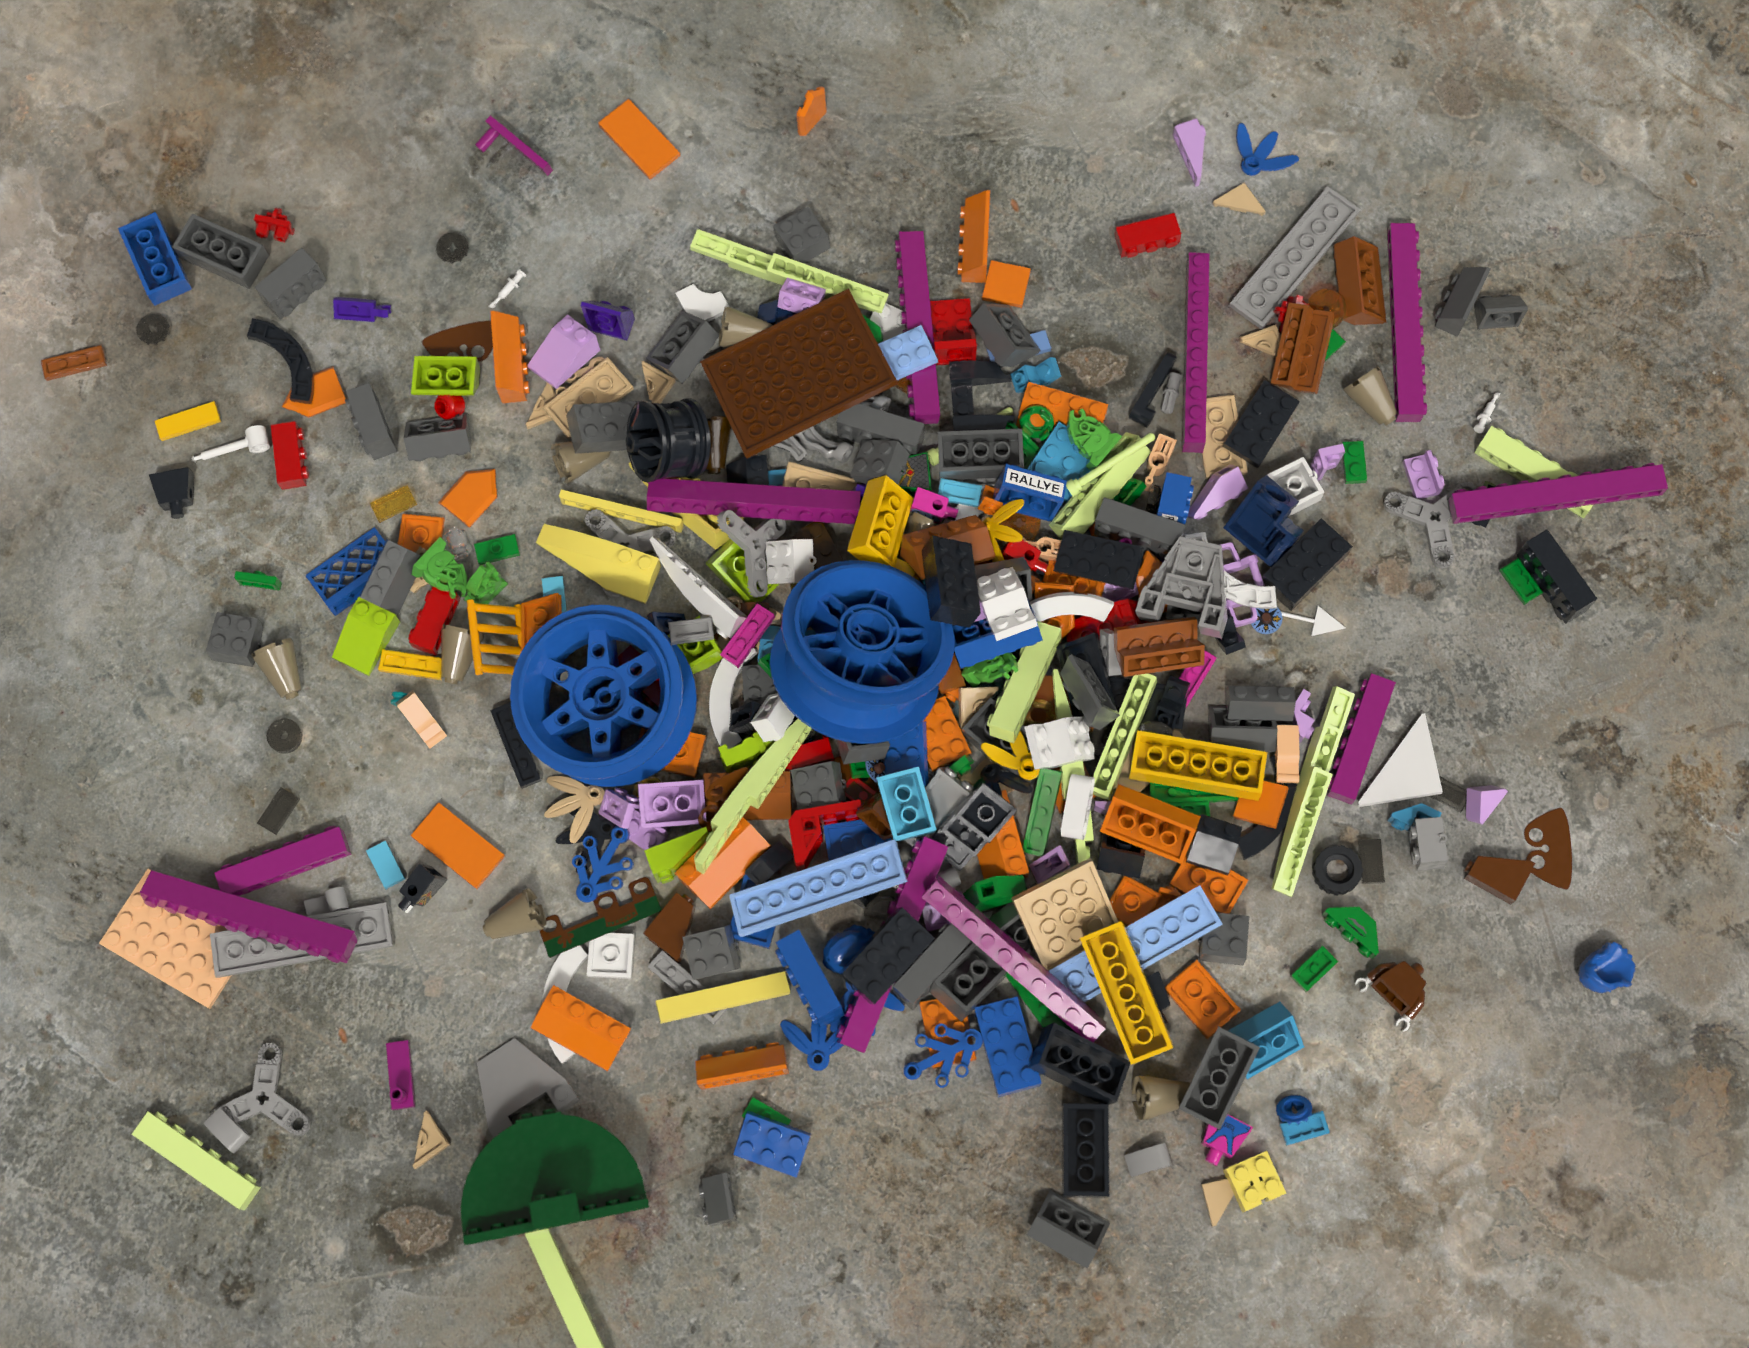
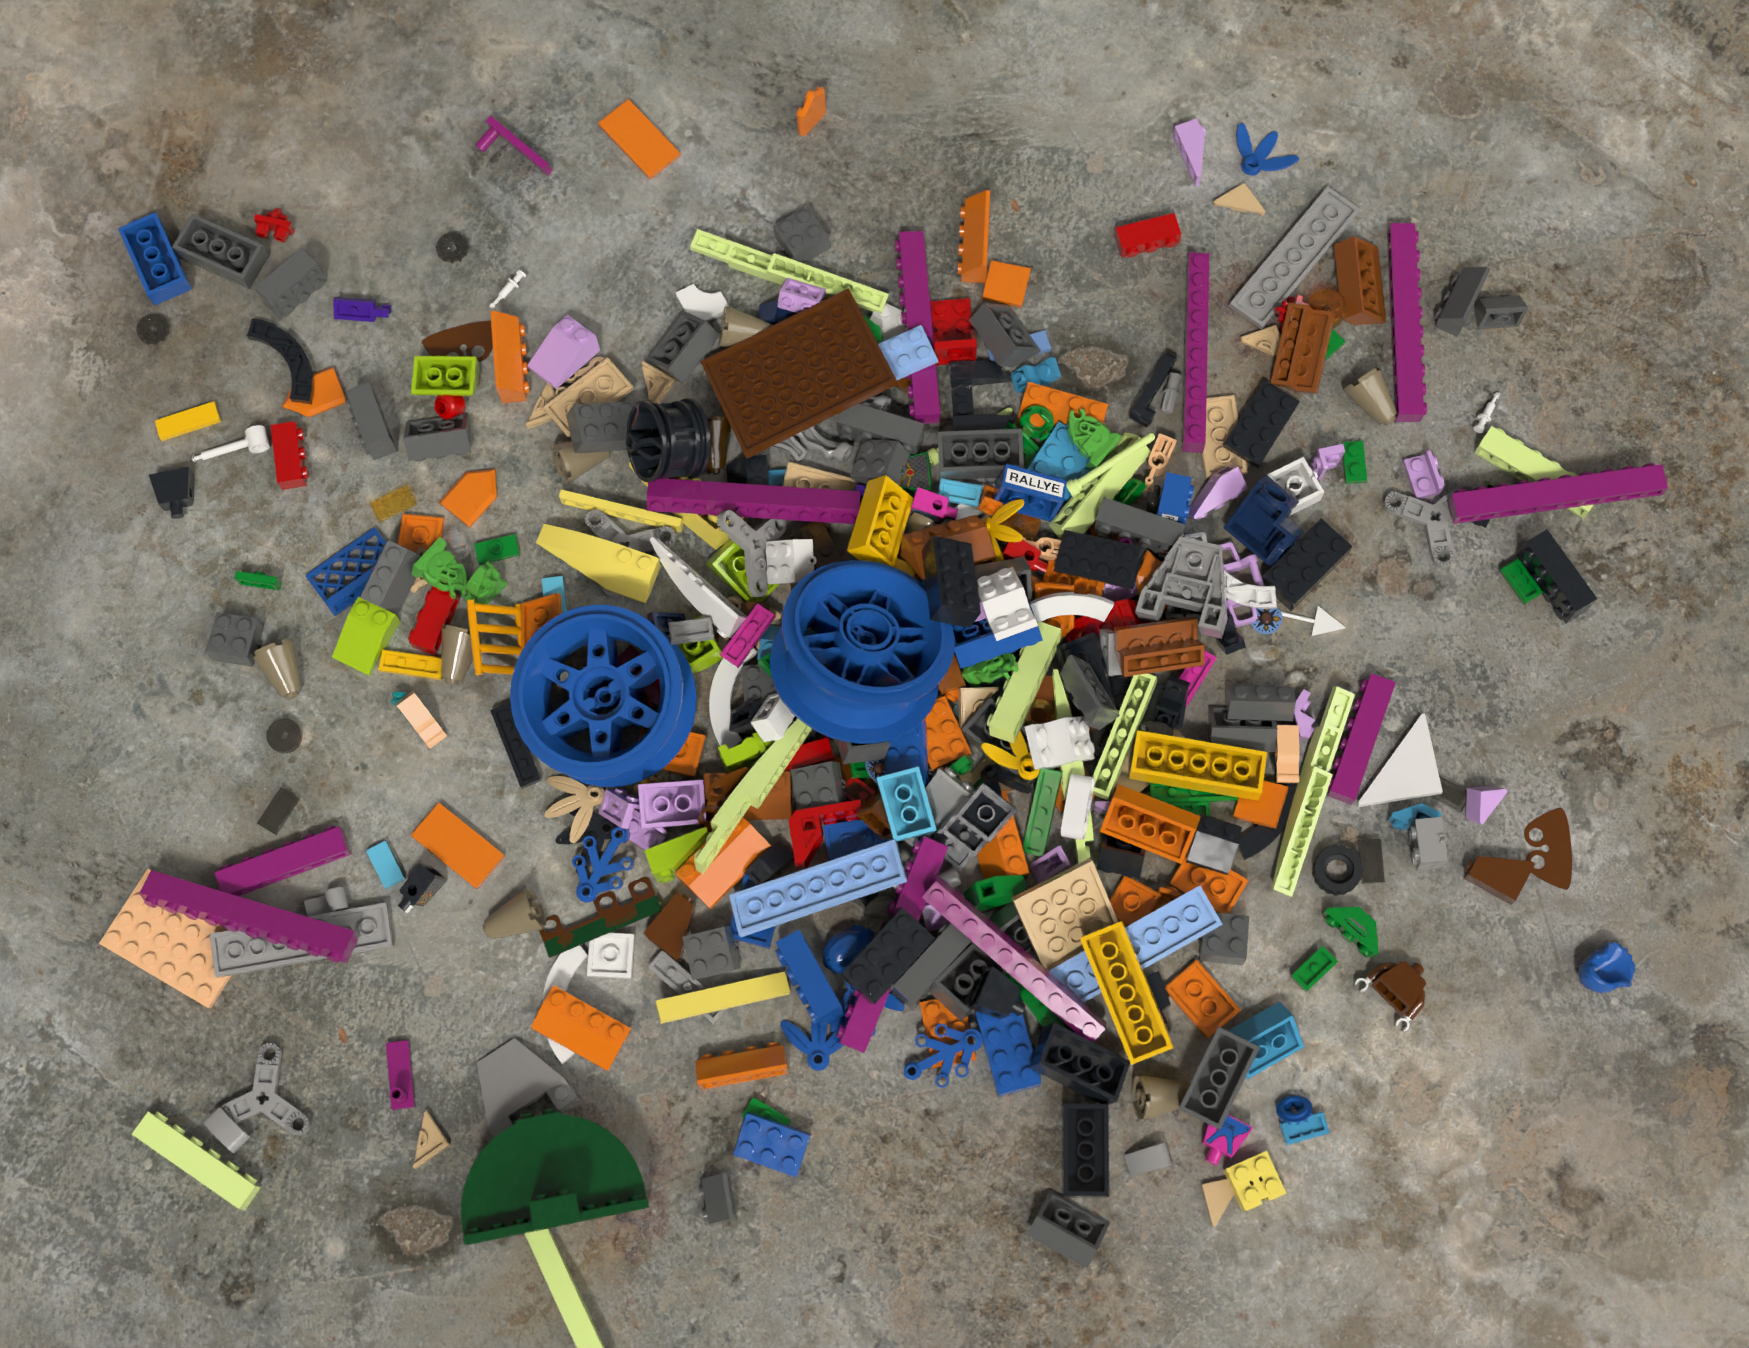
(73, 363): dark orange tile -> none
(608, 319): dark purple slope -> none
(996, 995): none -> black torso

